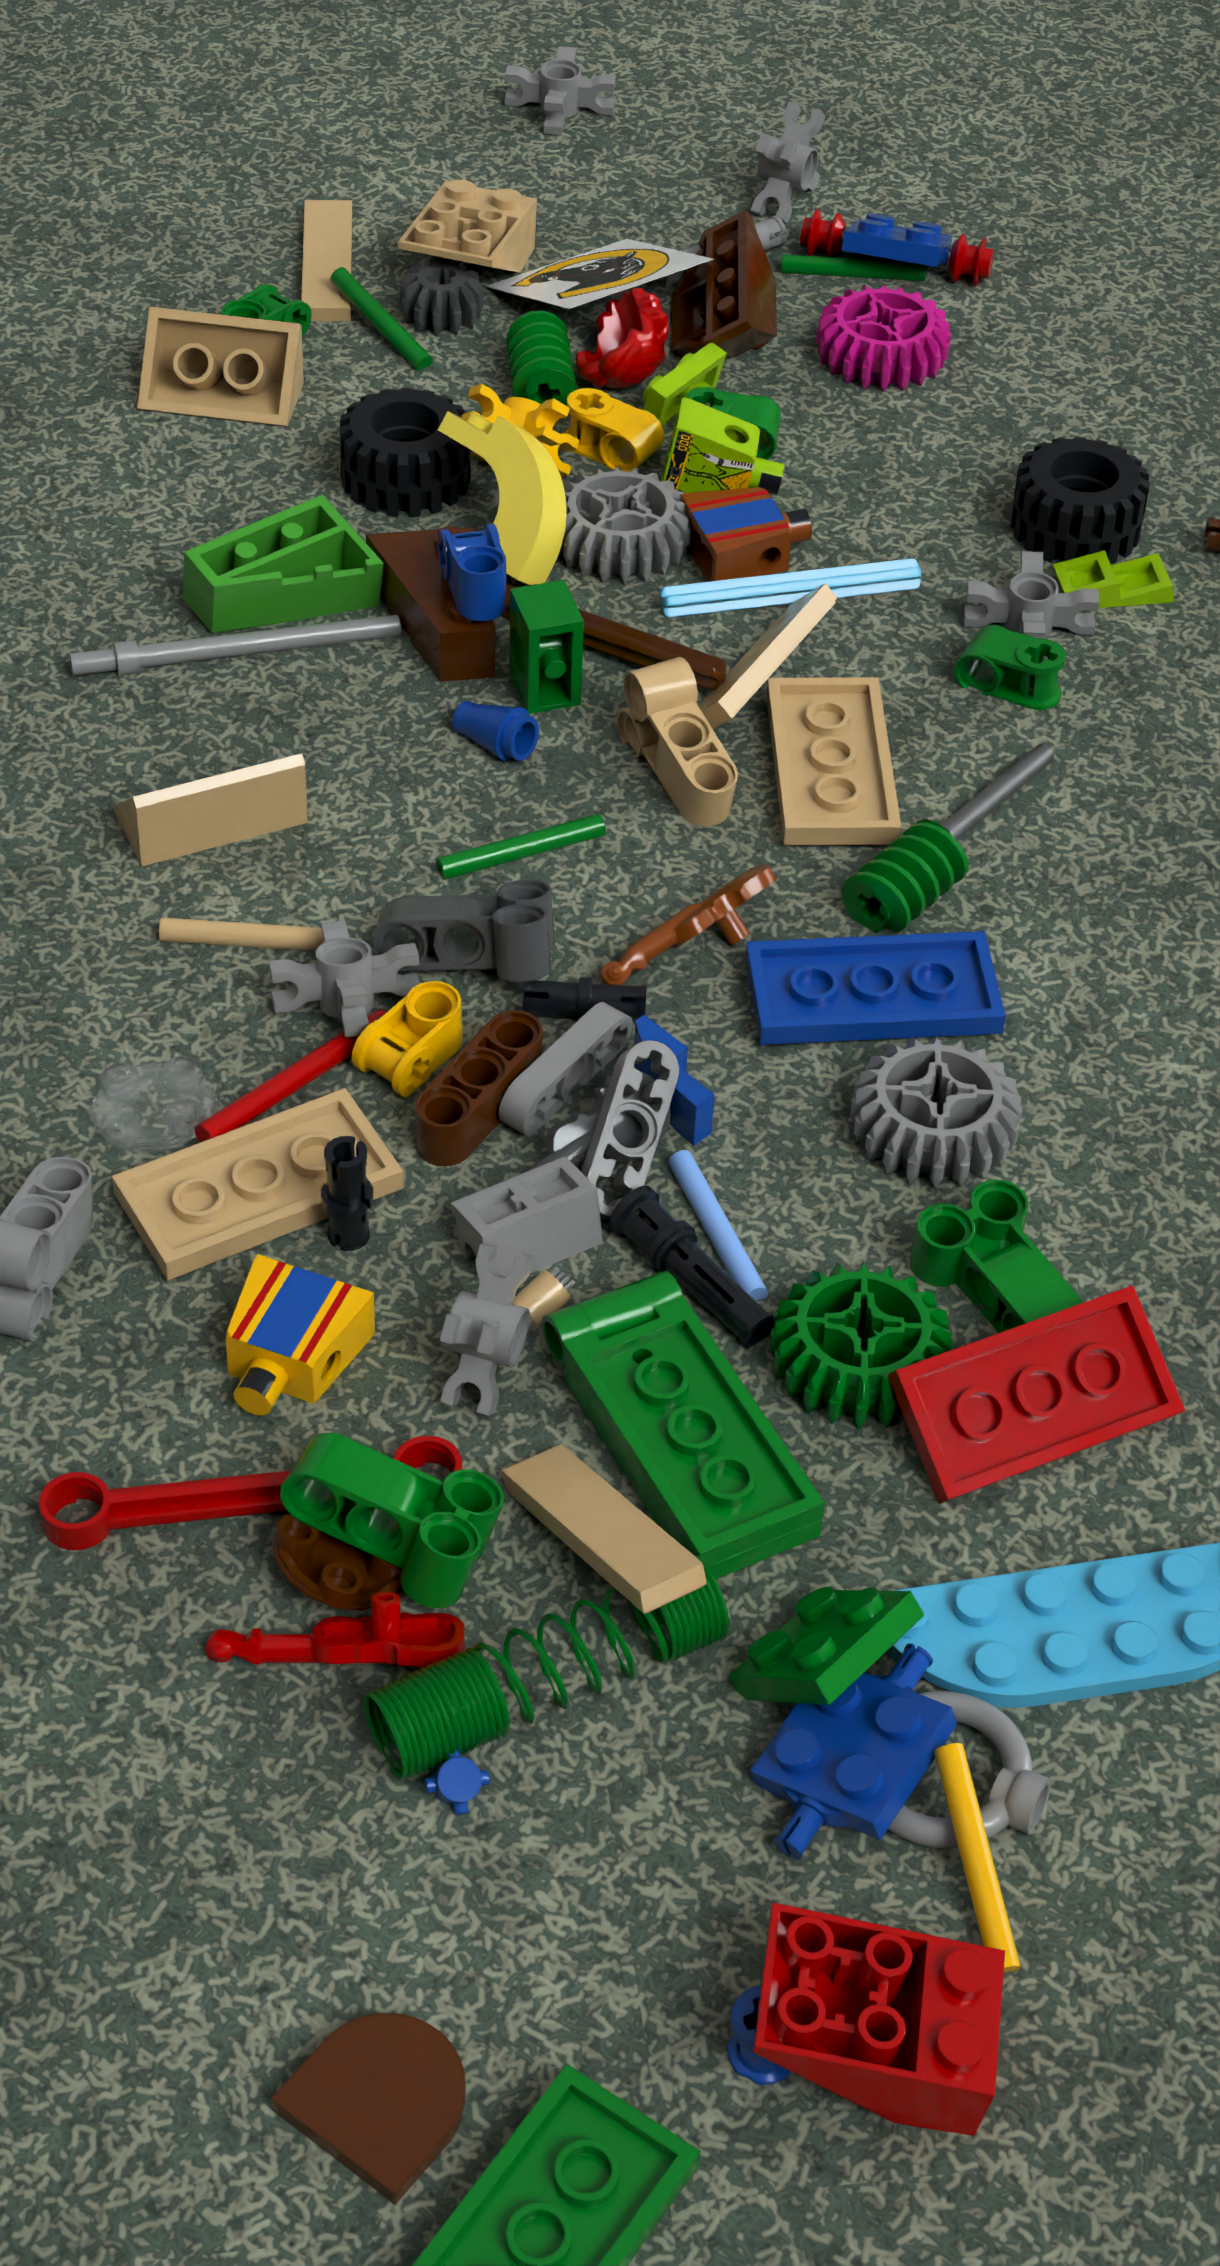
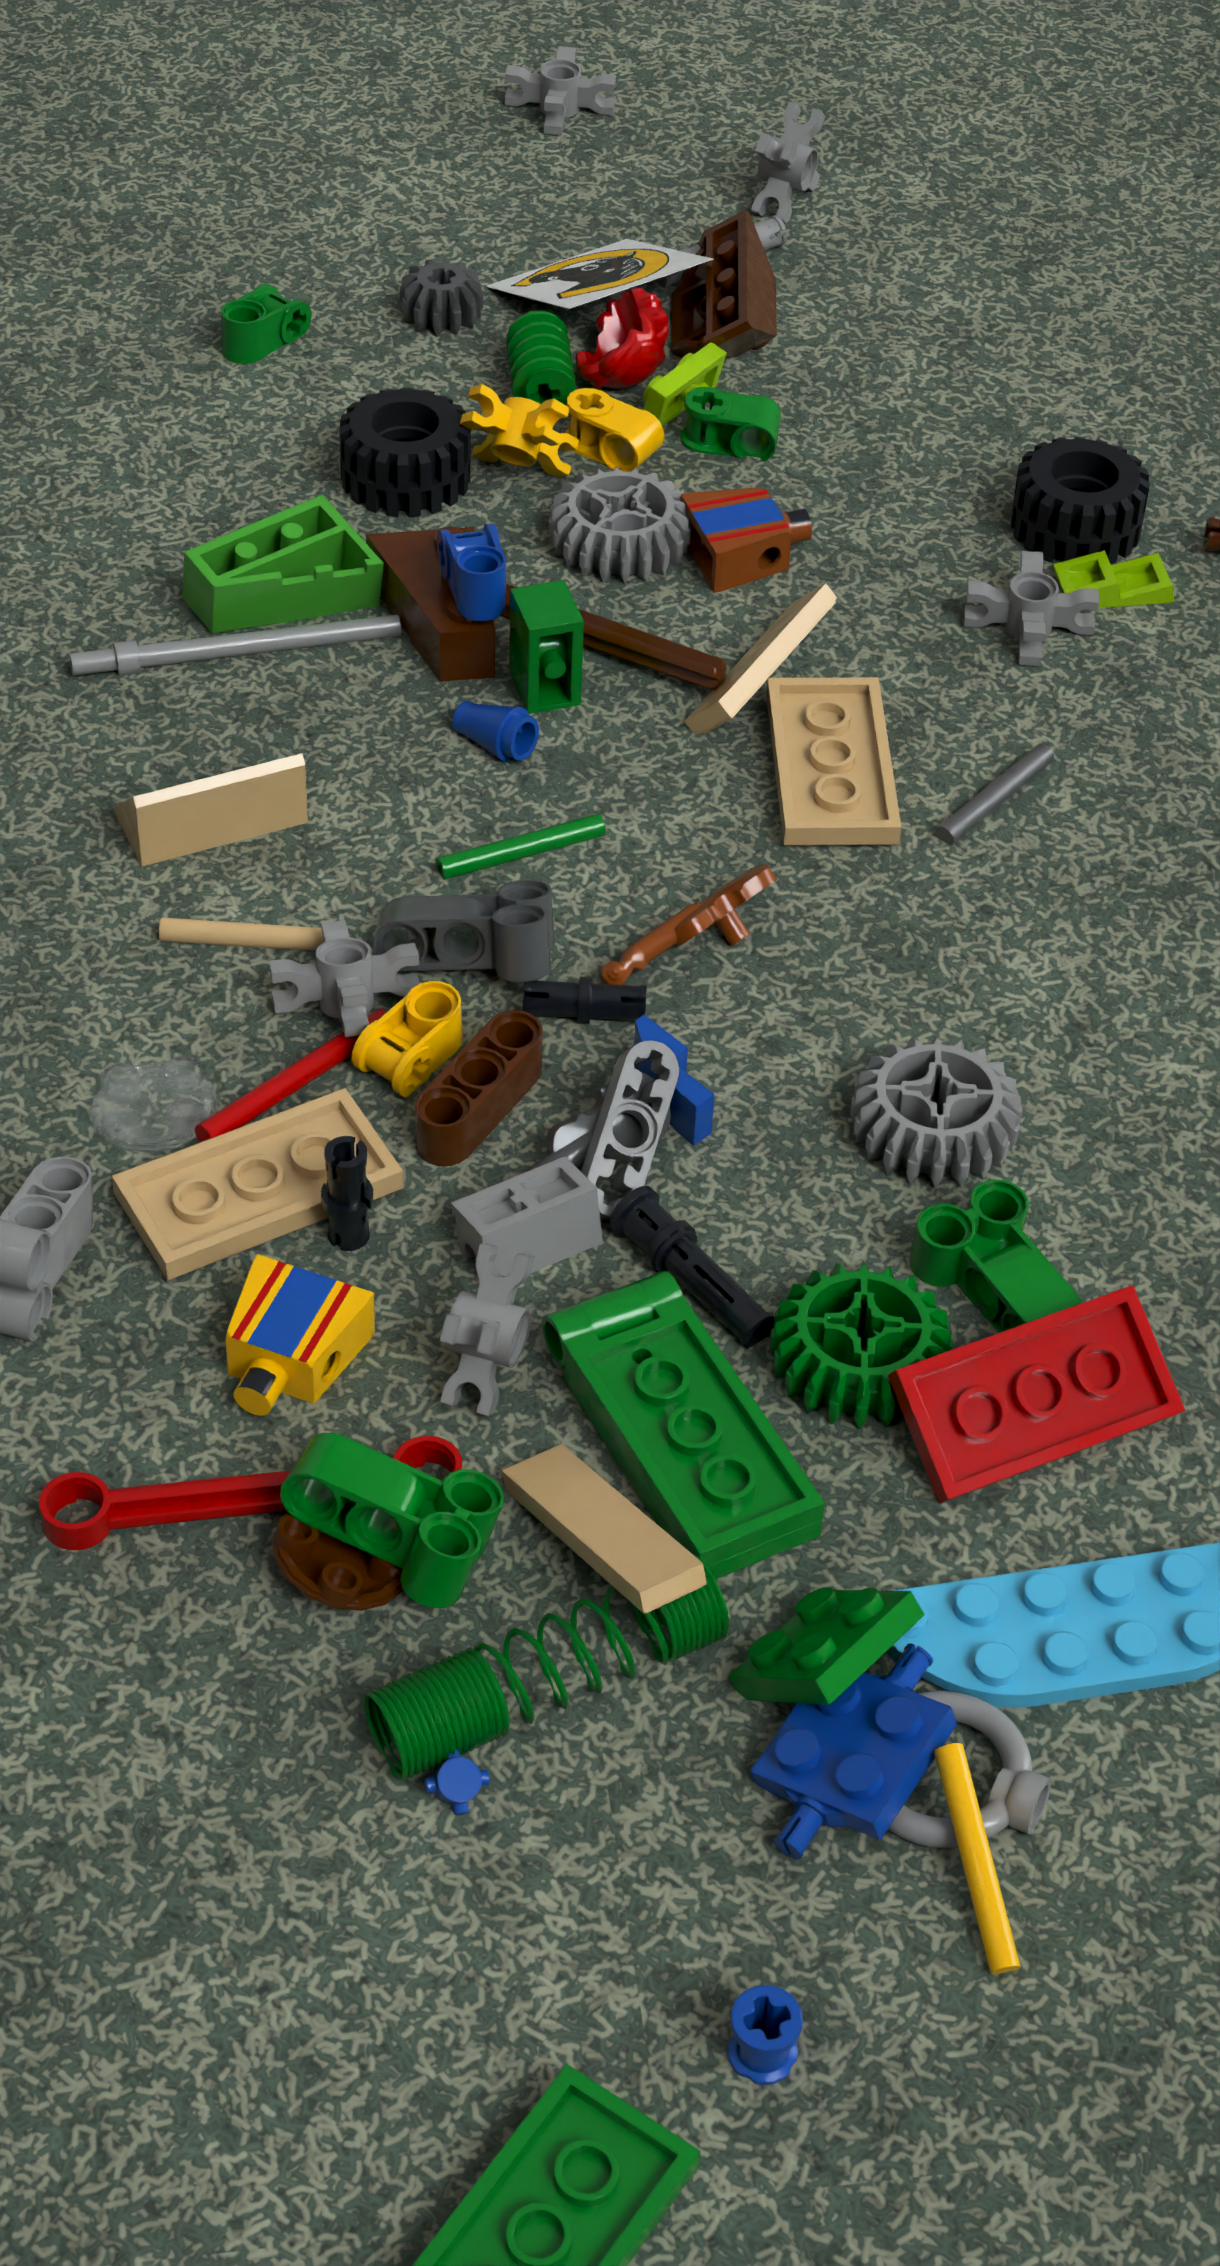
(221, 366): tan slope -> none
(325, 249): tan tile -> none
(379, 2098): reddish brown tile -> none
(381, 319): green bar -> none
(385, 1638): red piece -> none
(475, 226): tan slope -> none
(530, 492): light yellow arch -> none
(544, 1295): tan piece -> none
(565, 1064): light grey beam -> none
(678, 740): tan piece -> none
(716, 453): lime torso -> none
(716, 1224): light blue bar -> none
(788, 587): axle -> none
(852, 267): green bar -> none
(873, 987): blue plate -> none
(883, 337): dark pink gear -> none
(883, 2016): red slope -> none
(905, 878): green piece -> none
(915, 244): plate -> none
(1010, 664): green piece -> none

